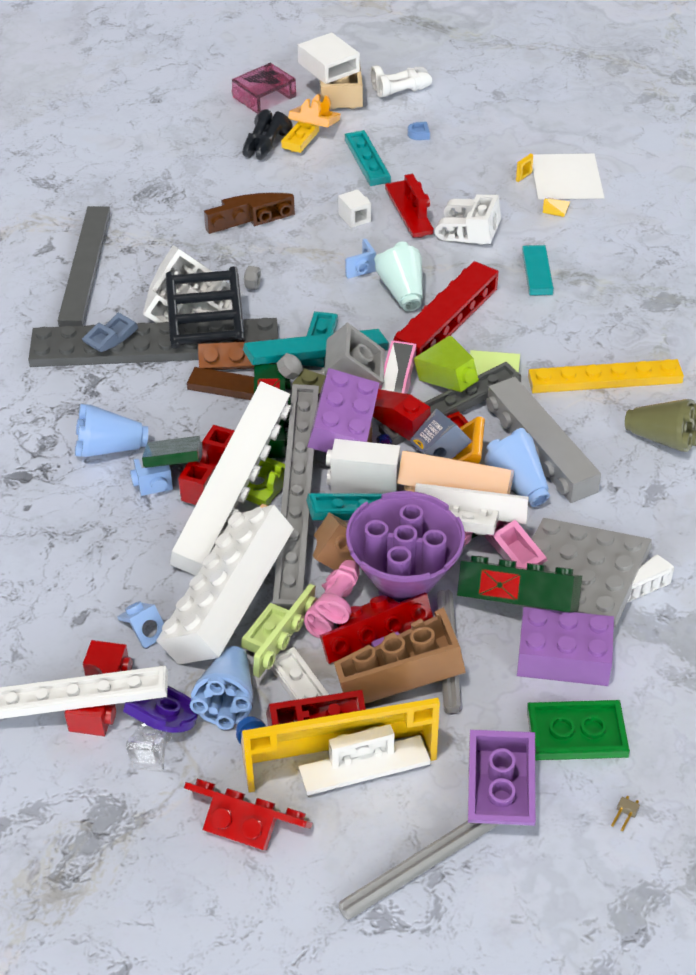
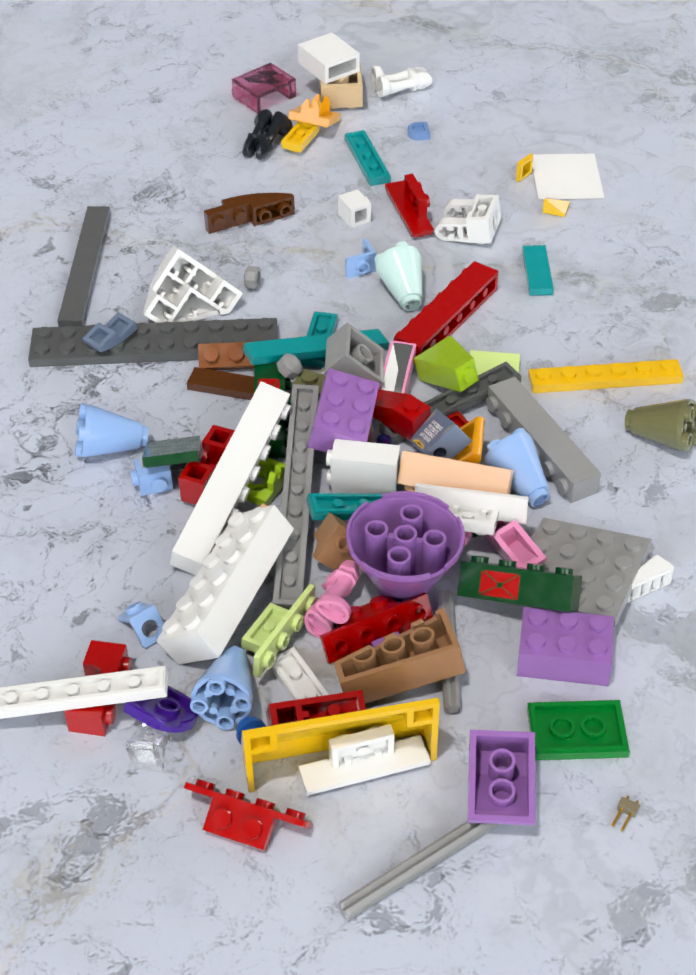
(234, 314): black bar -> none

